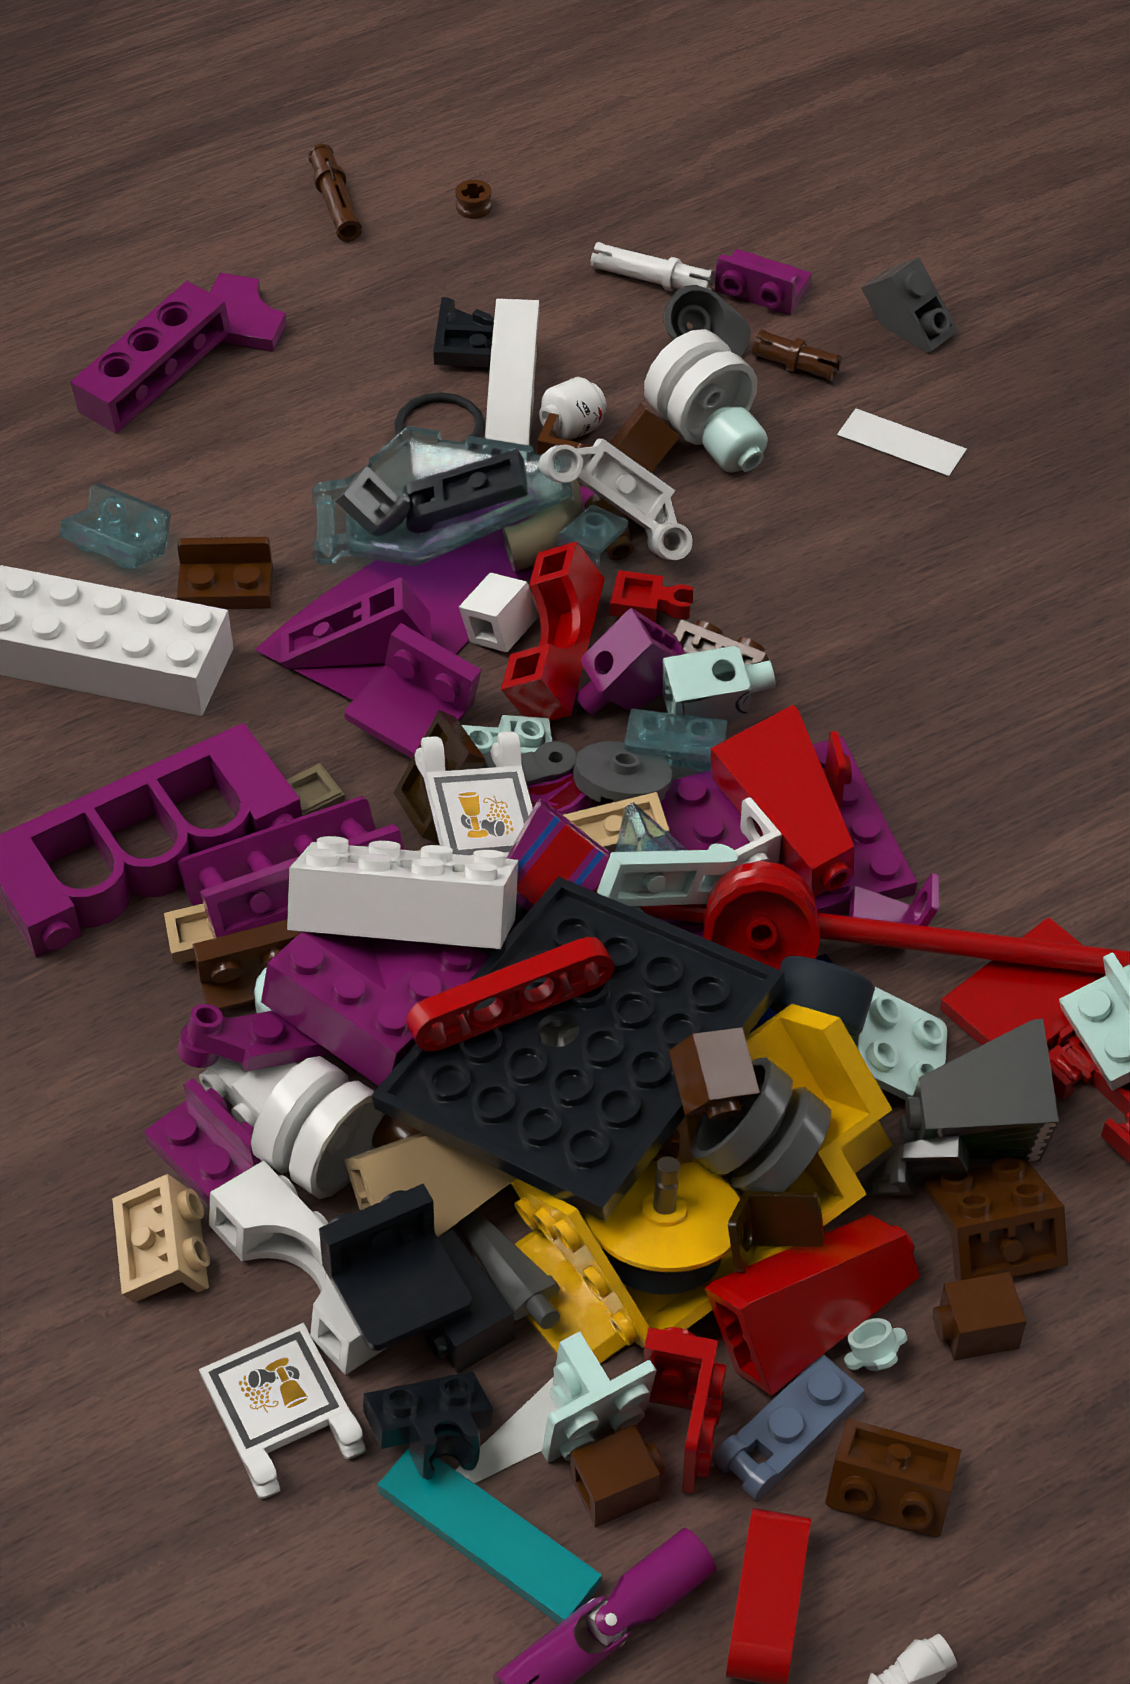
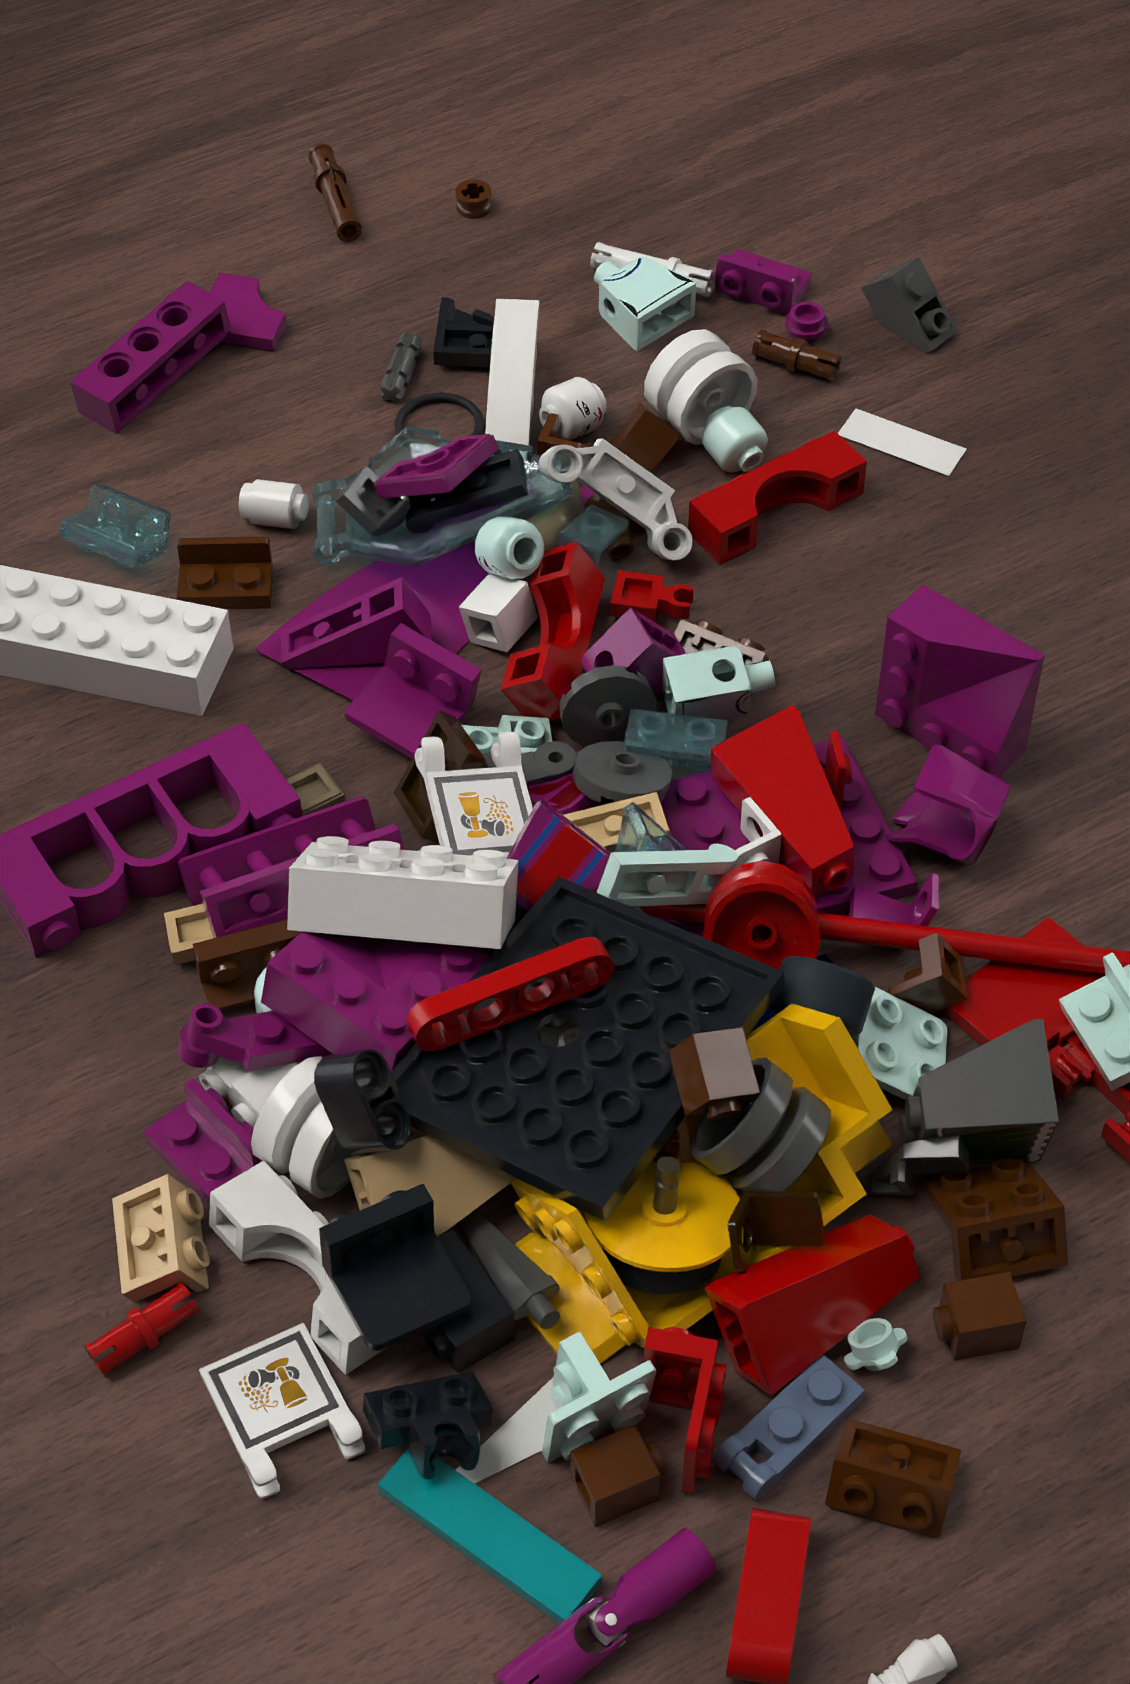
(142, 1329): none -> red pin
(273, 503): none -> white brick
(362, 1102): none -> black beam
(400, 367): none -> dark grey axle
(437, 470): none -> magenta tile
(509, 547): none -> light aqua head
(601, 704): none -> dark grey plate
(644, 299): none -> light aqua torso
(706, 311): dark grey cap -> none
(806, 321): none -> magenta plate
(818, 473): none -> red arch
(931, 813): none -> magenta piece
(938, 981): none -> reddish brown panel
(957, 681): none -> magenta slope

